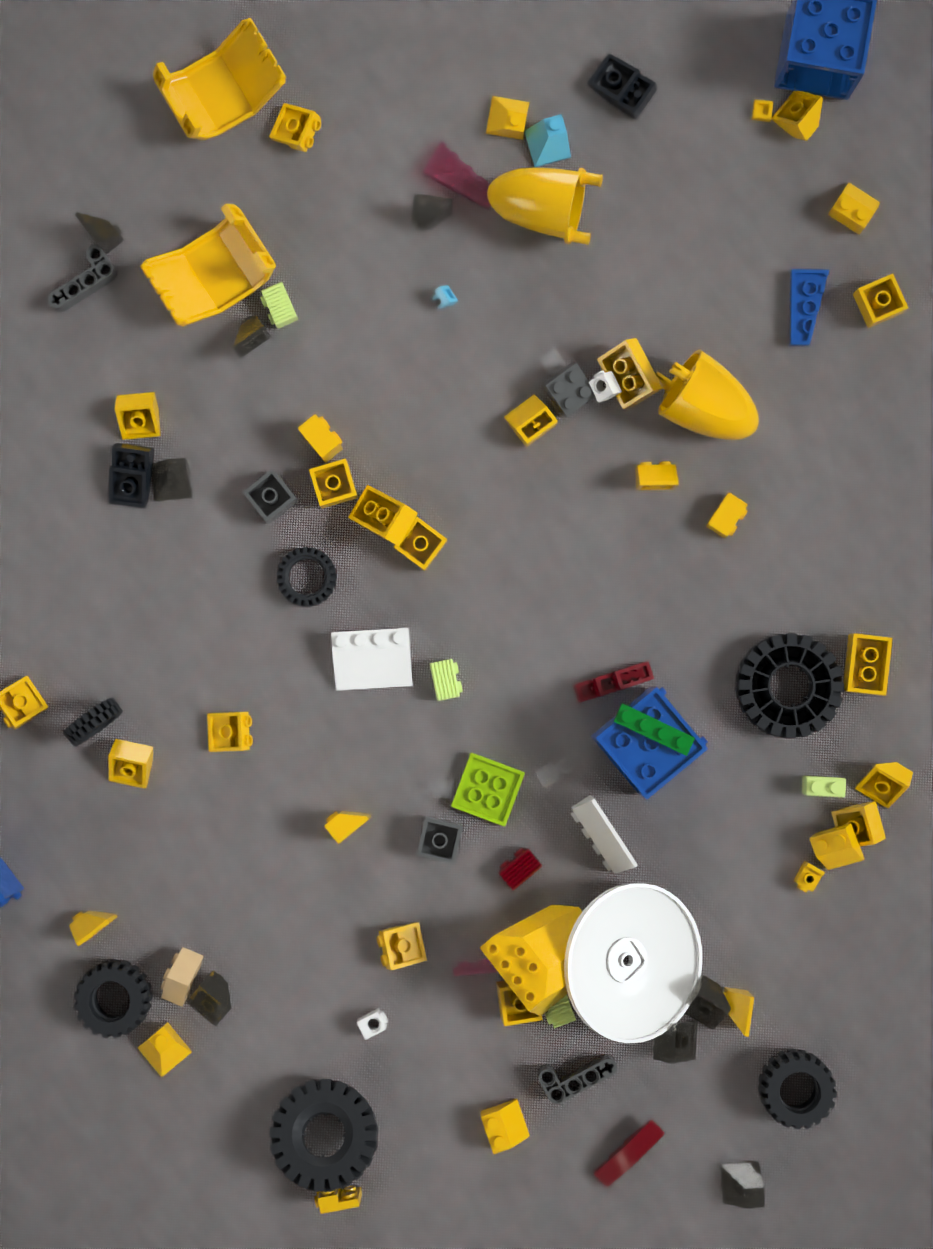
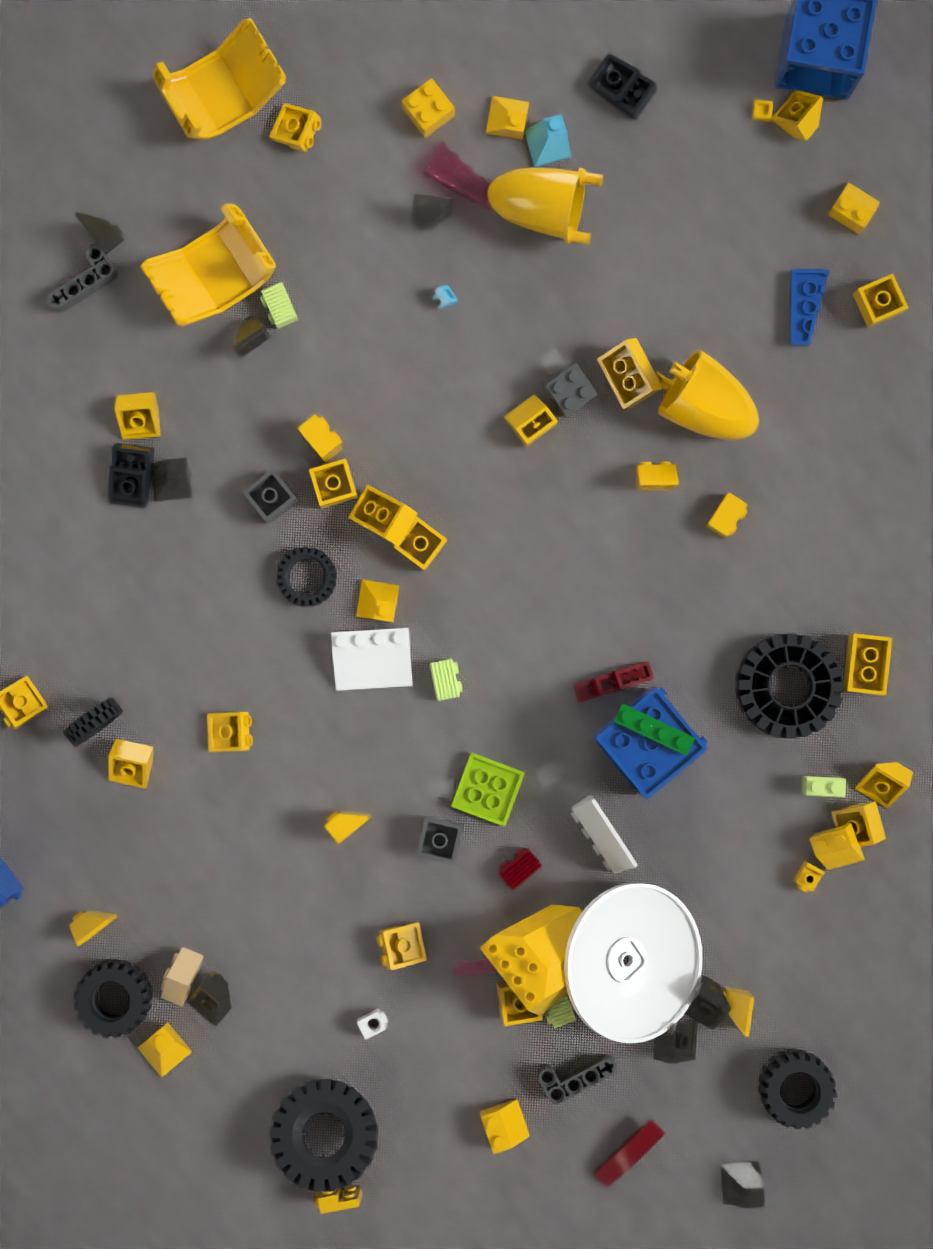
(377, 601): none -> yellow slope
(428, 108): none -> yellow brick
(612, 386): white brick -> none

